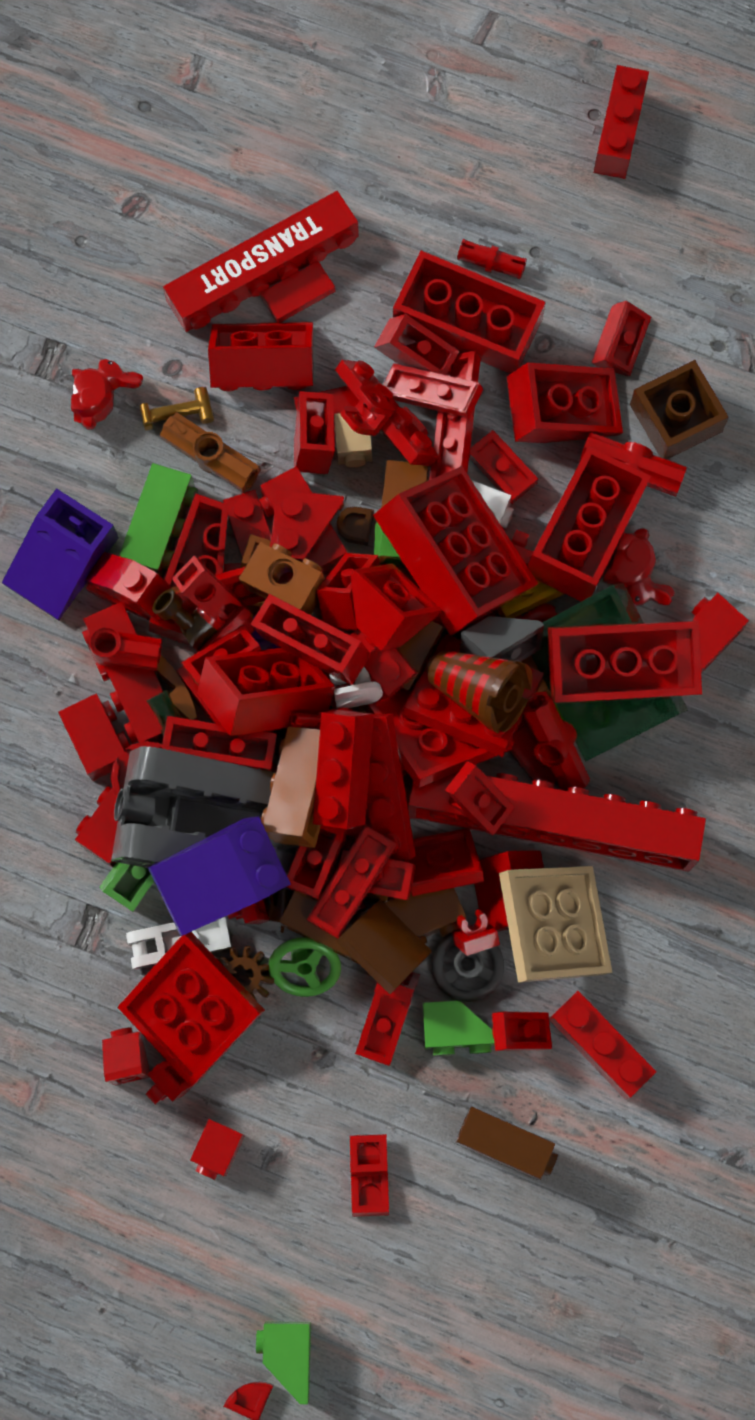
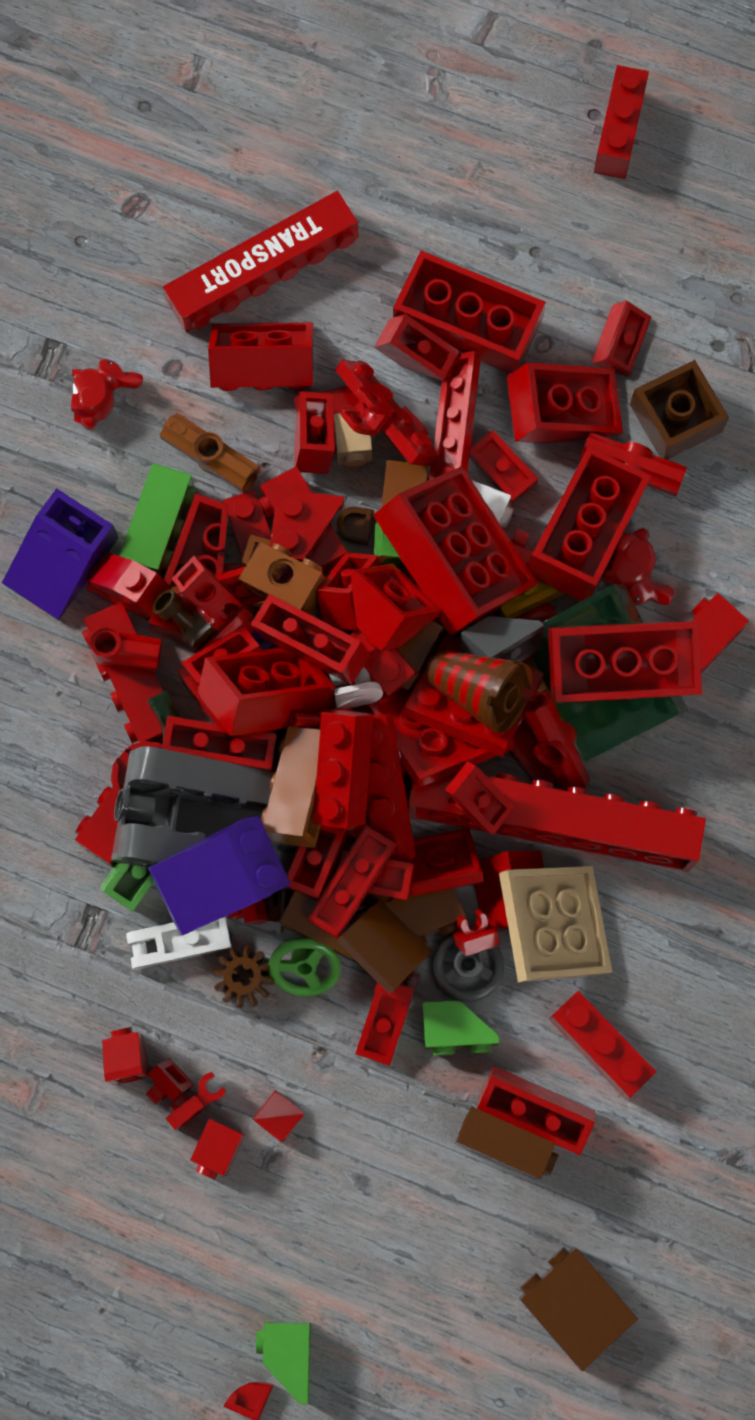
(94, 734): red brick -> none
(180, 694): dark orange slope -> none
(188, 1108): none -> red plate
(190, 1008): red plate -> none
(200, 405): pearl gold piece -> none
(278, 1116): none -> red slope
(298, 292): red tile -> none
(369, 1175): red slope -> none
(433, 390): tile -> none
(491, 259): red pin -> none
(521, 1031): red plate -> none
(537, 1110): none -> red brick
(576, 1307): none -> reddish brown brick

